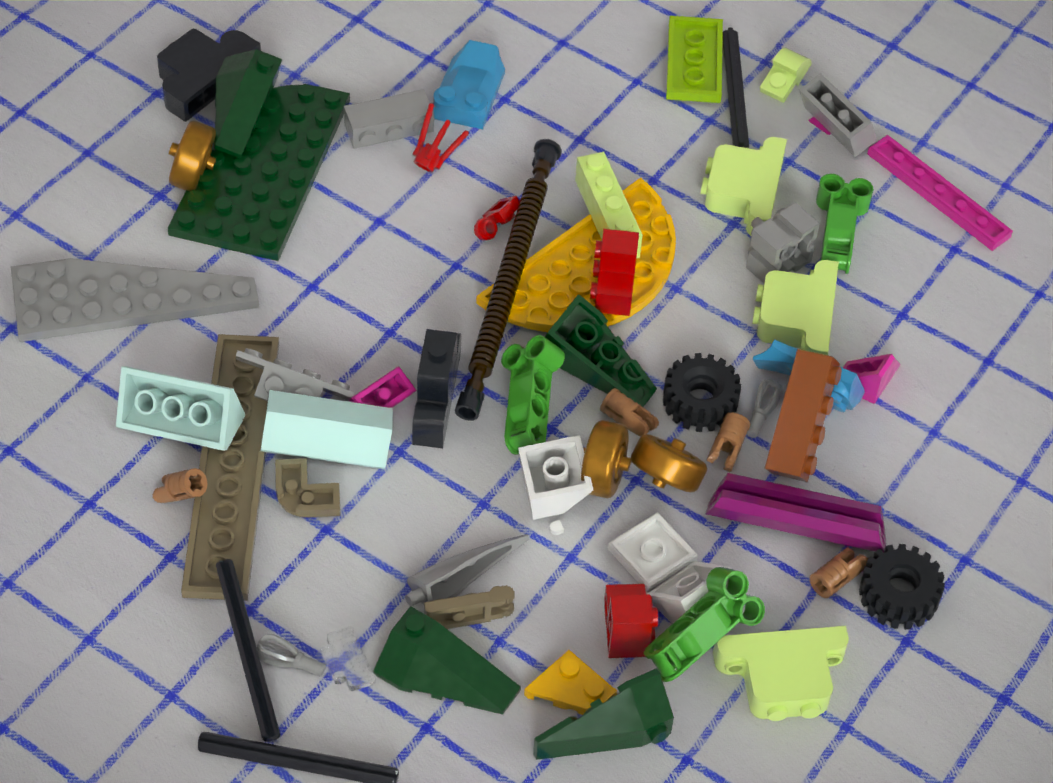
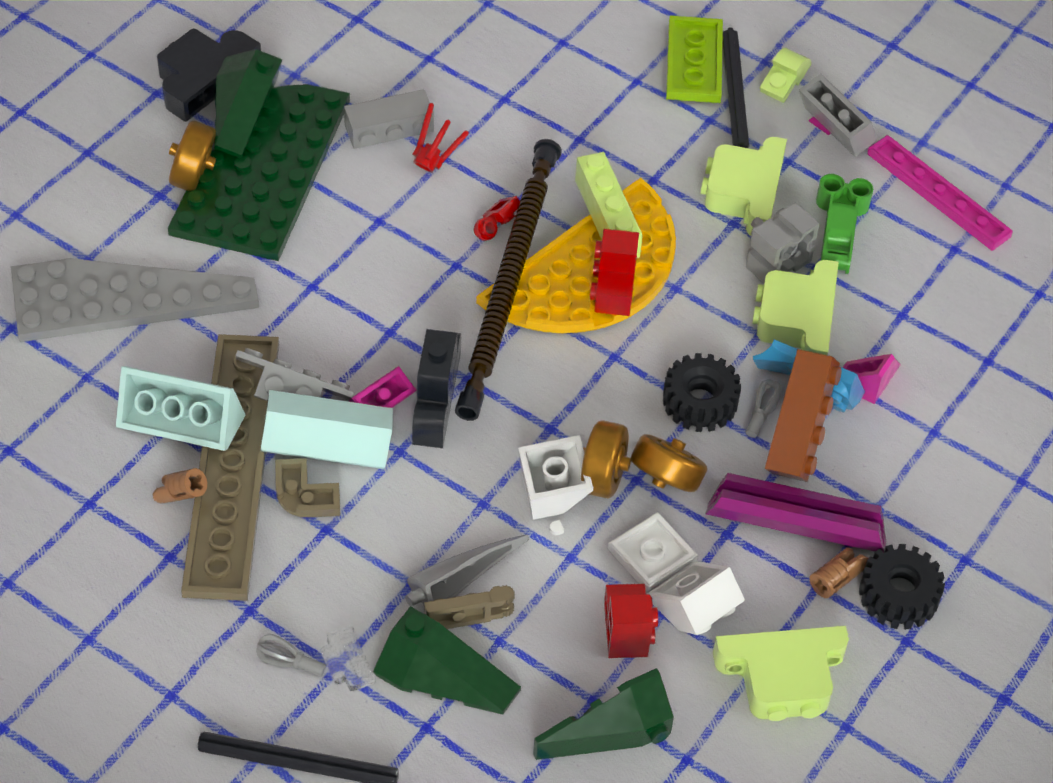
(248, 651): black axle -> none
(470, 85): dark azure slope -> none
(529, 390): bright green piece -> none
(570, 685): yellow wing -> none
(596, 354): dark green wedge -> none
(628, 413): medium nougat hinge -> none
(705, 623): bright green piece -> none
(729, 439): medium nougat hinge -> none

